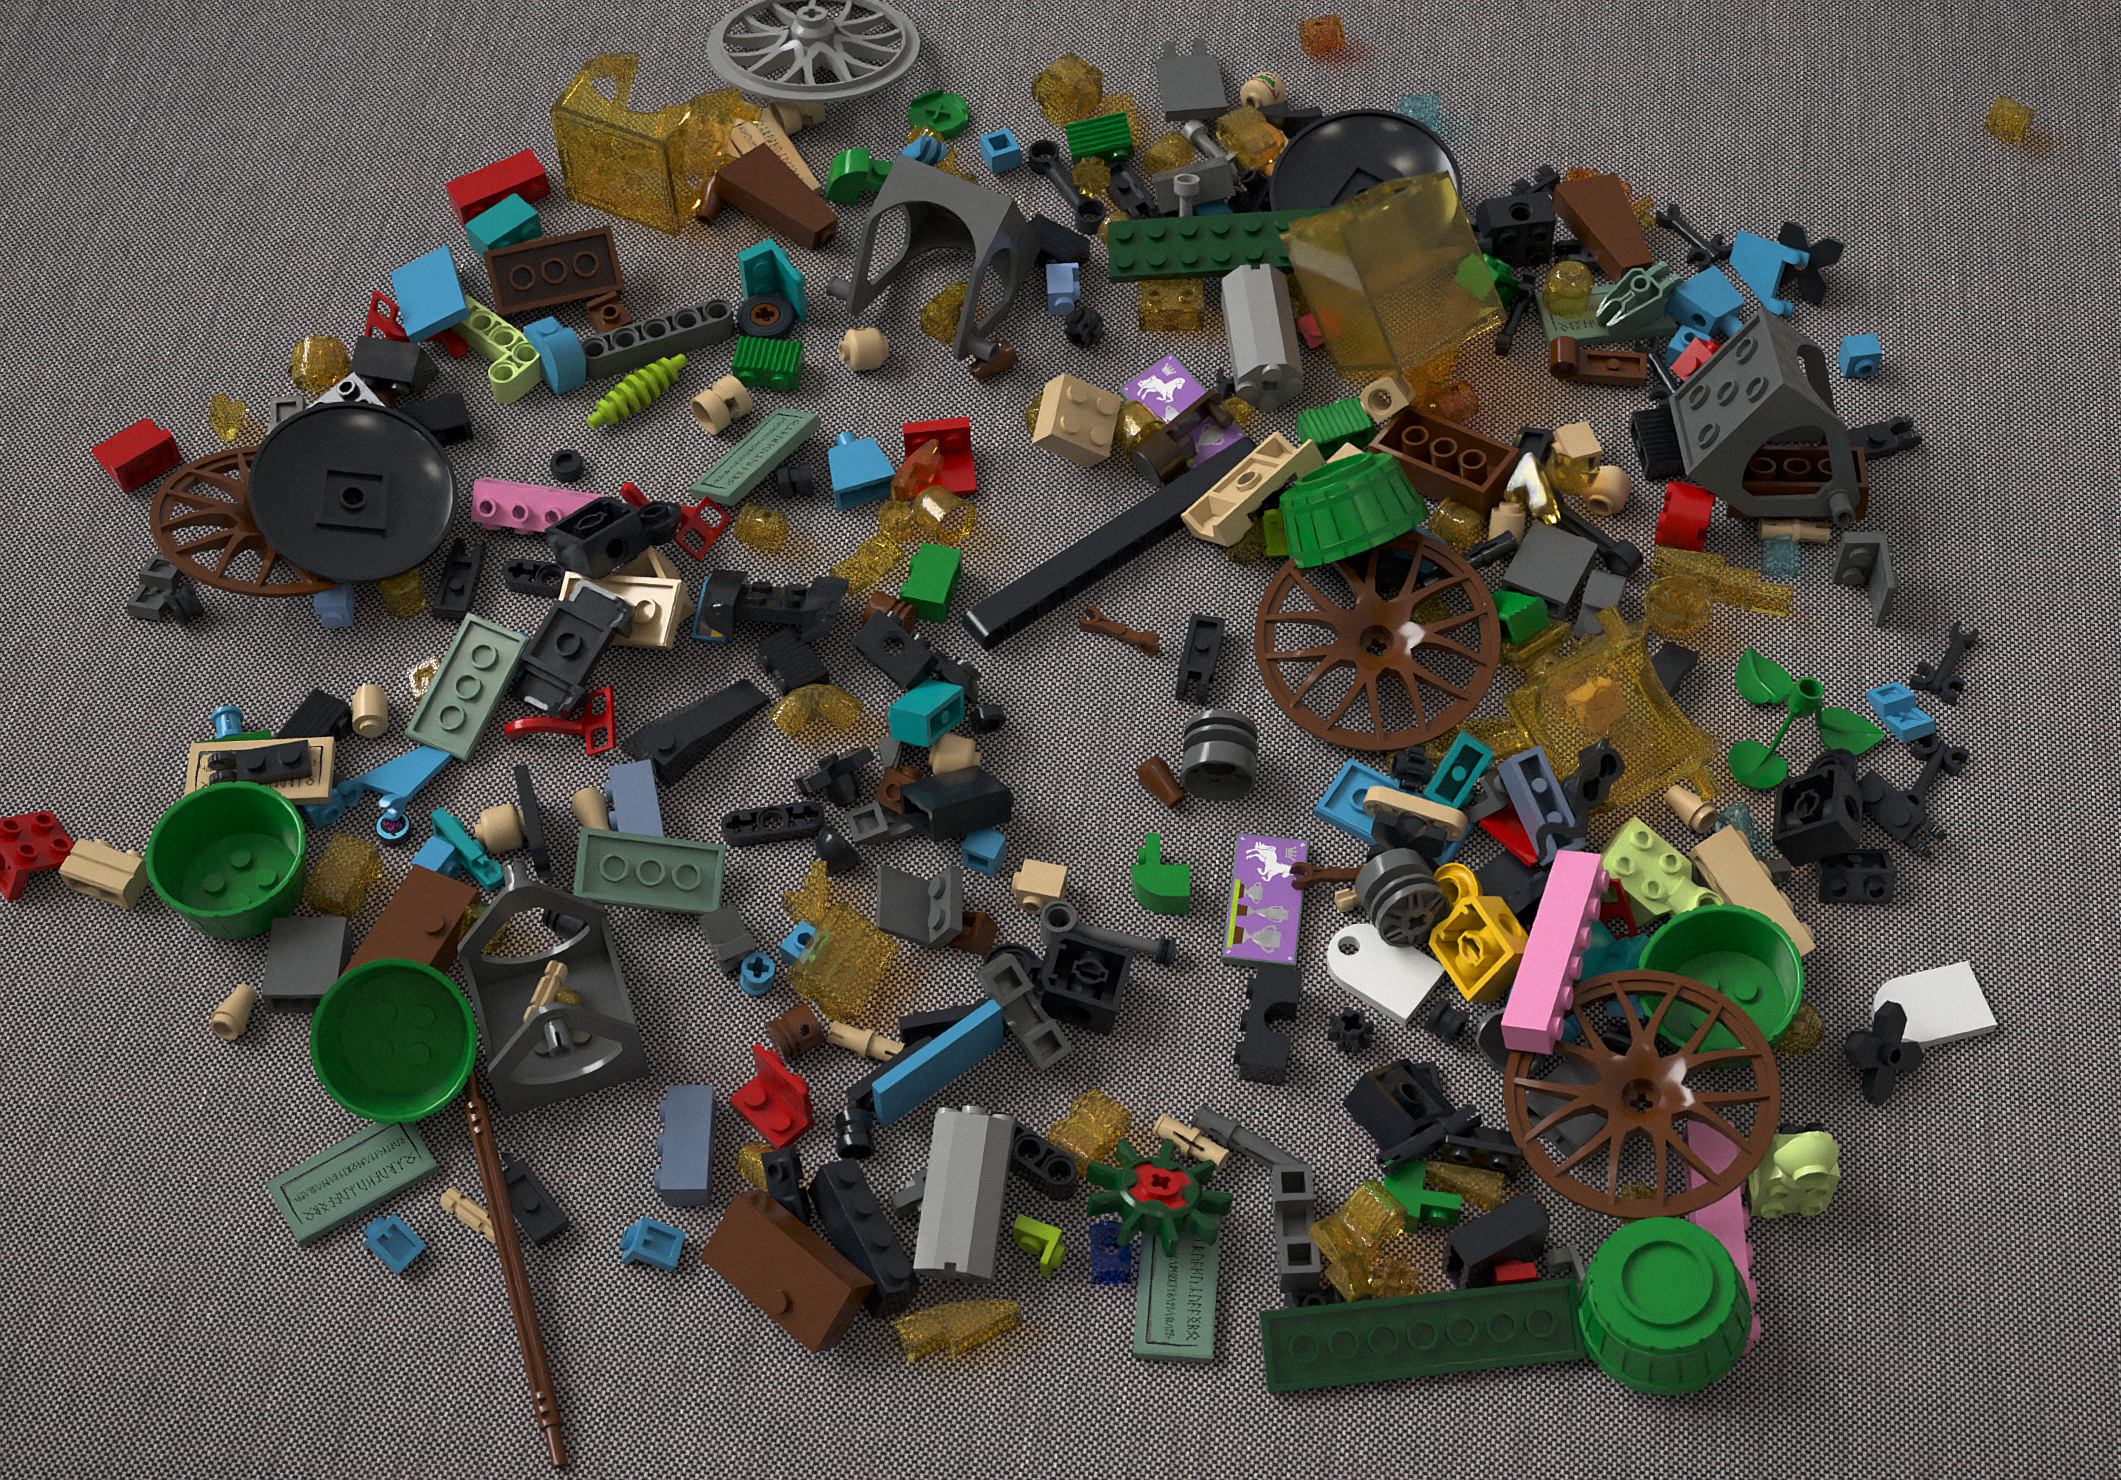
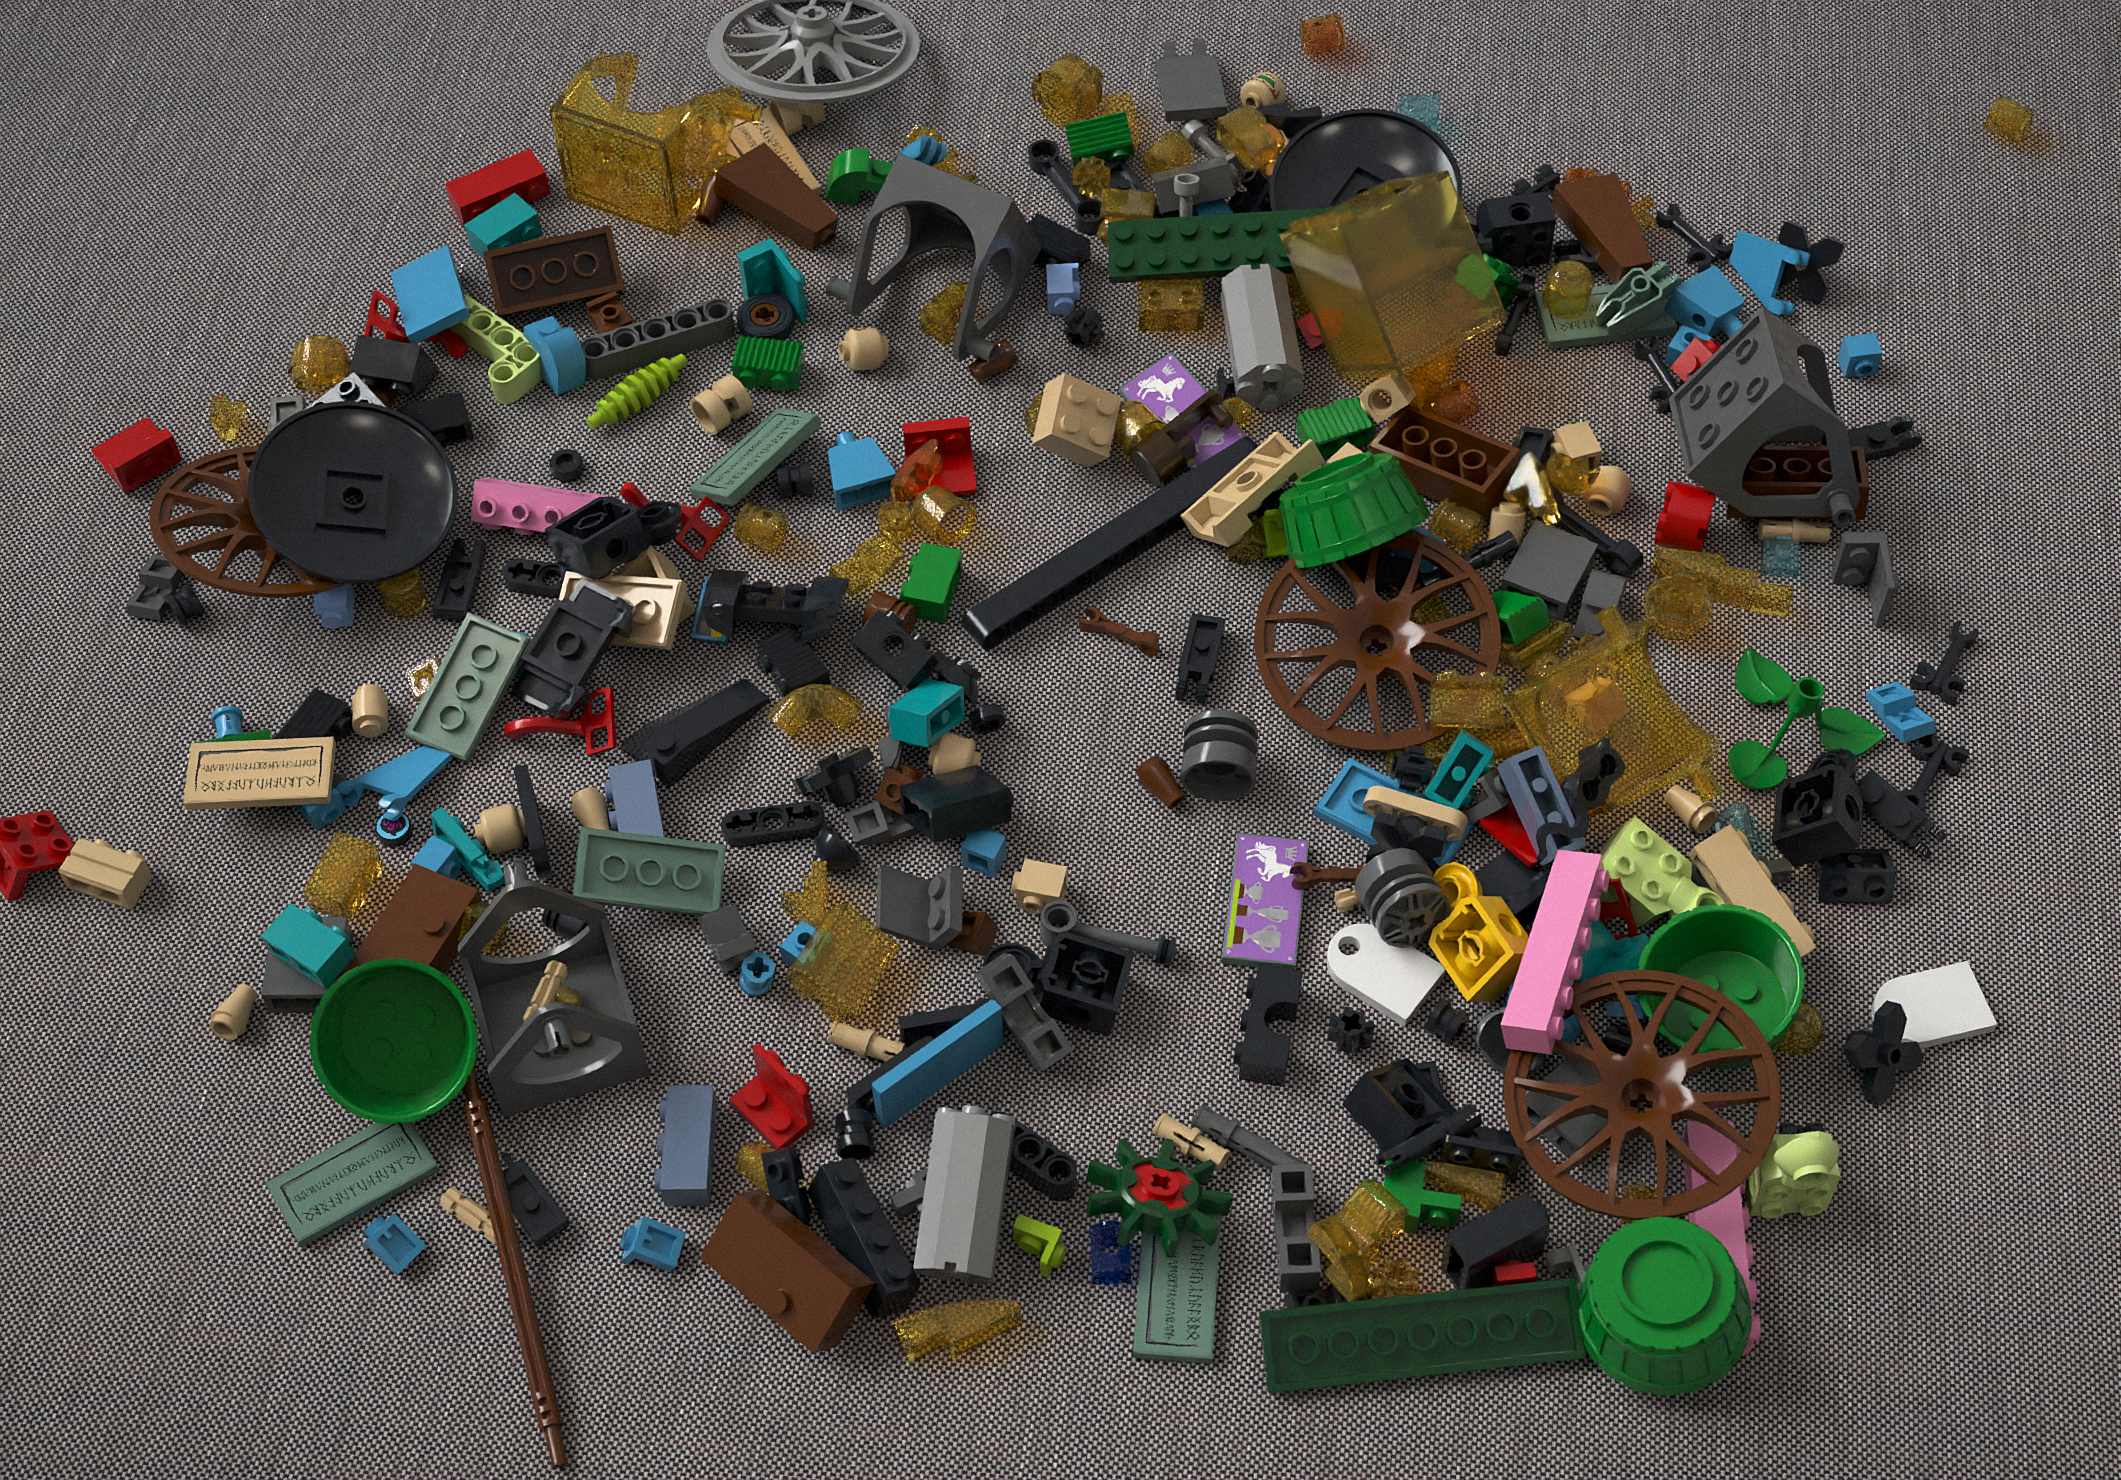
(229, 859): green piece -> none
(263, 764): black hinge -> none
(309, 945): none -> teal brick
(786, 1034): reddish brown piece -> none
(941, 111): green tile -> none
(1000, 151): dark azure plate -> none
(1090, 1129): clear yellow brick -> none
(1127, 204): none -> clear yellow piece
(1157, 885): green brick -> none
(1467, 700): none -> clear yellow bracket
(1596, 366): reddish brown plate -> none
(1656, 443): black brick -> none
(1672, 664): black slope -> none

